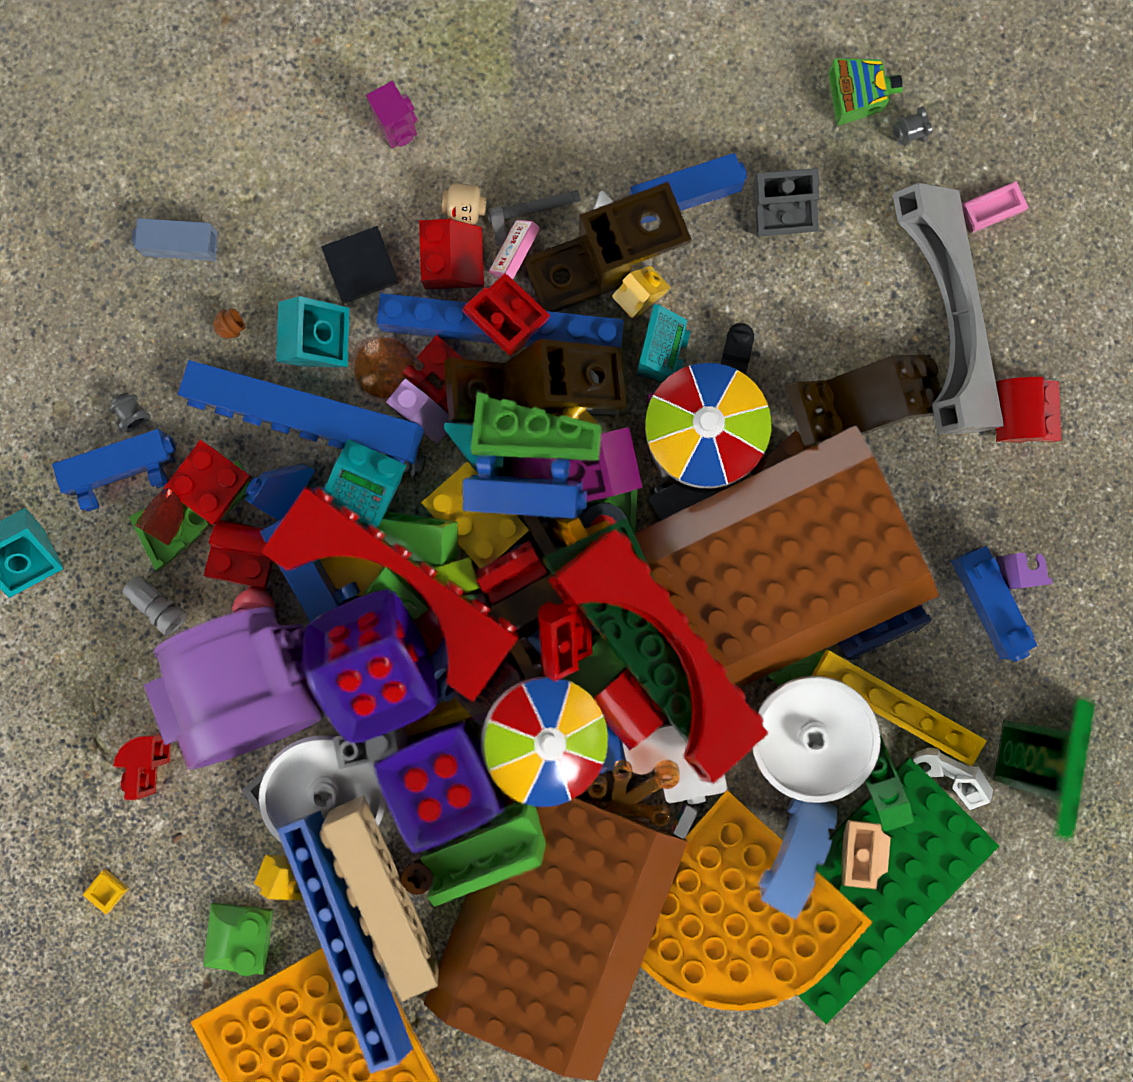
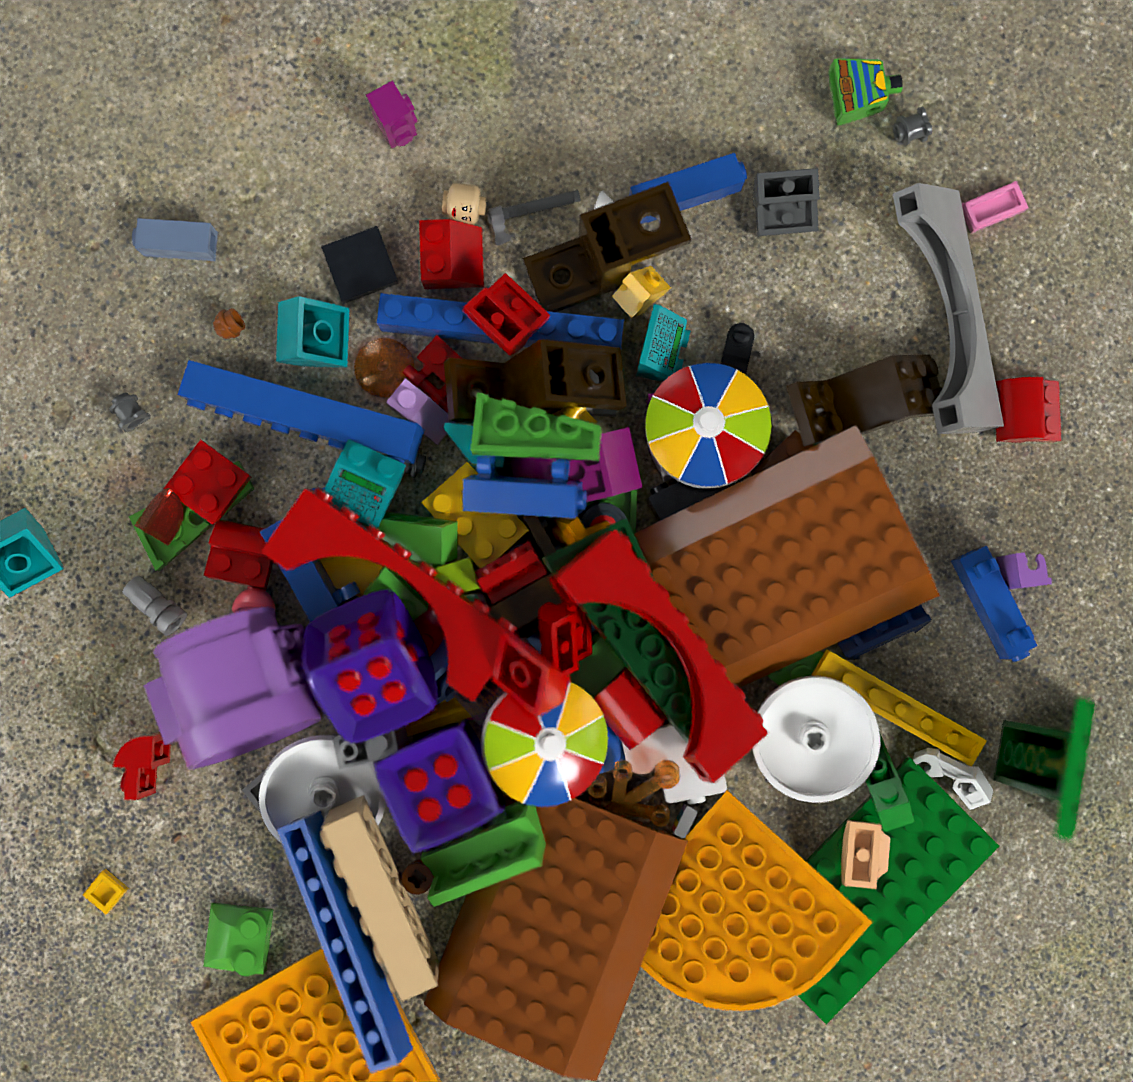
(113, 463): blue brick -> none
(277, 879): yellow brick -> none
(278, 489): blue slope -> none
(514, 248): tile -> none
(528, 675): none -> red slope
(803, 846): medium blue brick -> none

